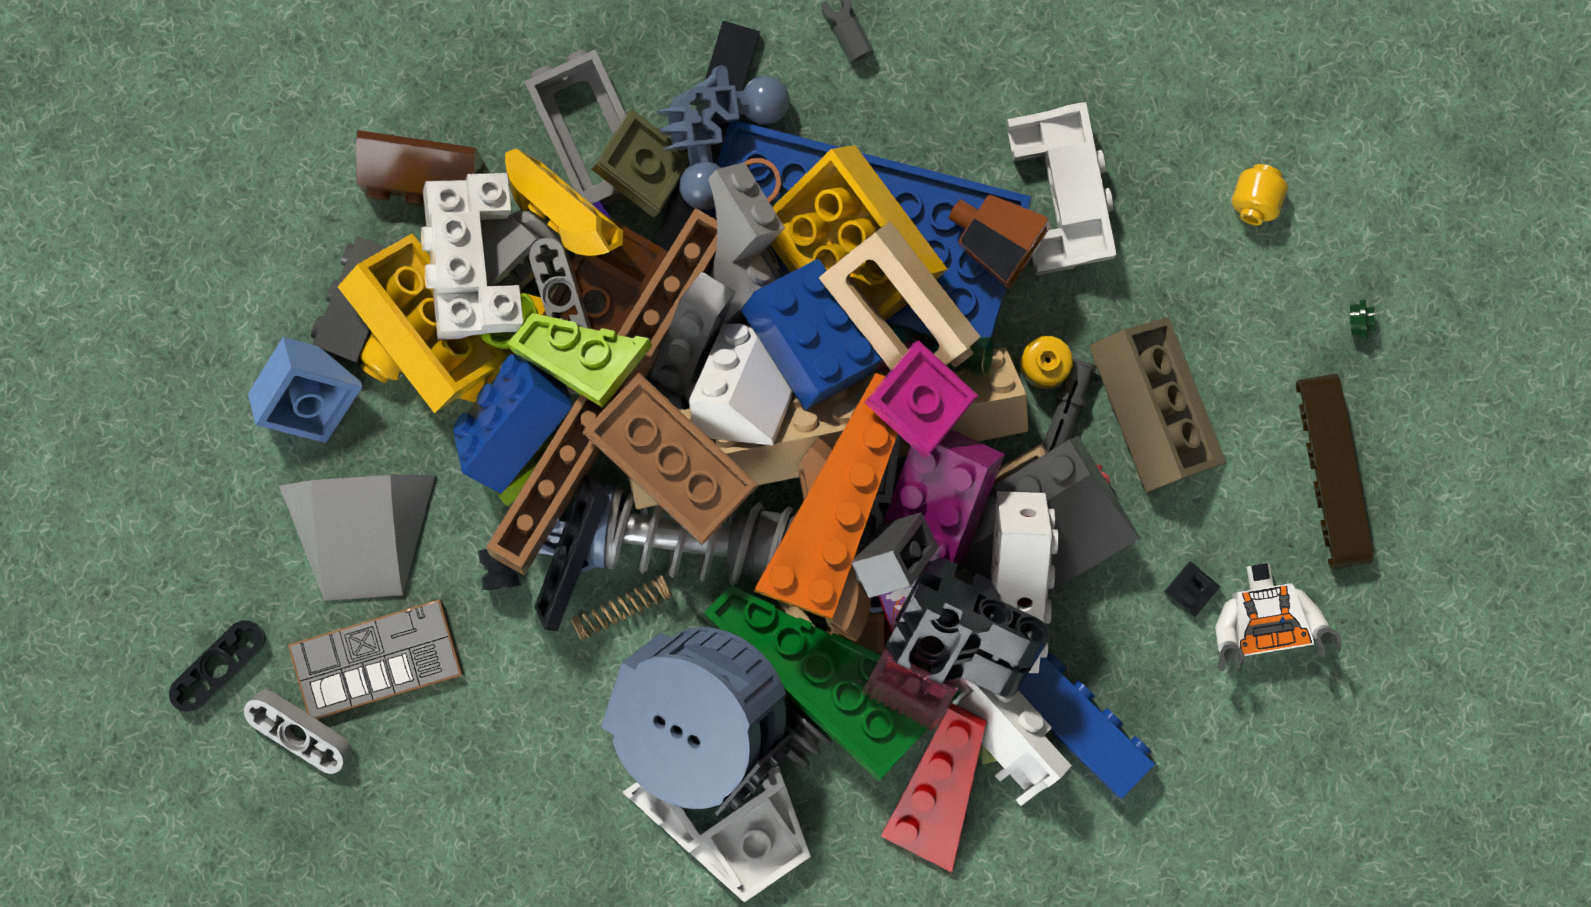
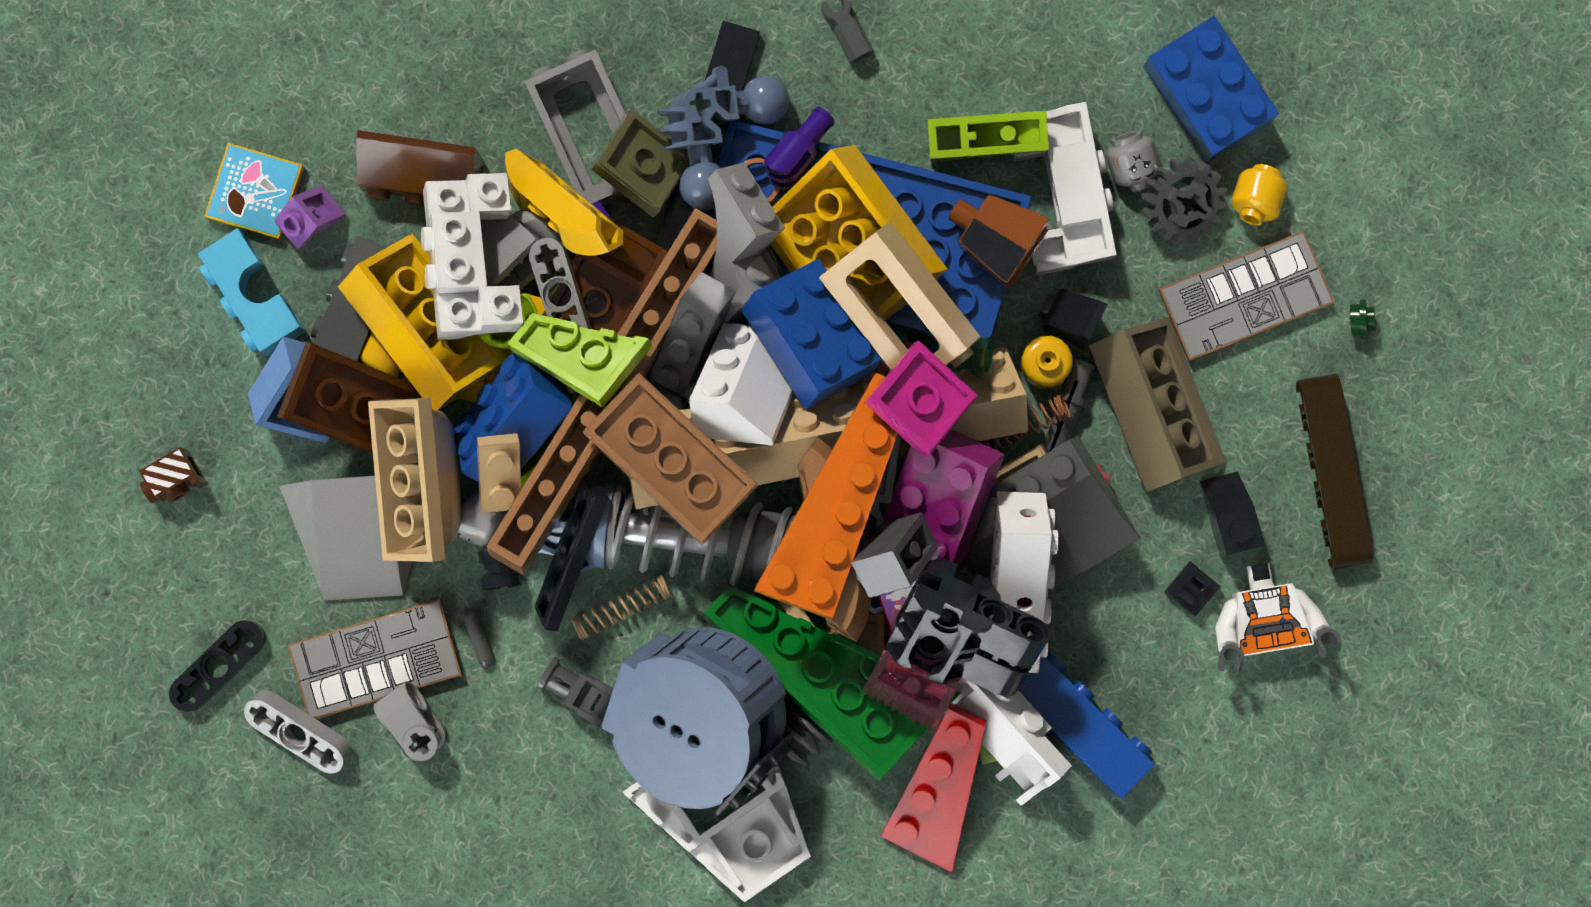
(171, 476): none -> reddish brown brick
(230, 266): none -> medium azure arch
(253, 190): none -> medium azure tile
(308, 215): none -> medium lavender bracket
(333, 395): none -> reddish brown tile
(407, 718): none -> light grey piece
(415, 479): none -> tan windscreen
(475, 525): none -> light grey head
(478, 638): none -> dark grey piece
(498, 471): none -> tan plate
(581, 694): none -> dark grey connector
(797, 150): none -> dark purple arm
(987, 136): none -> lime slope
(1062, 408): none -> nougat piece
(1072, 316): none -> black slope
(1133, 160): none -> light grey head
(1180, 219): none -> dark grey gear
(1210, 89): none -> blue brick
(1231, 514): none -> black slope
(1246, 296): none -> tile

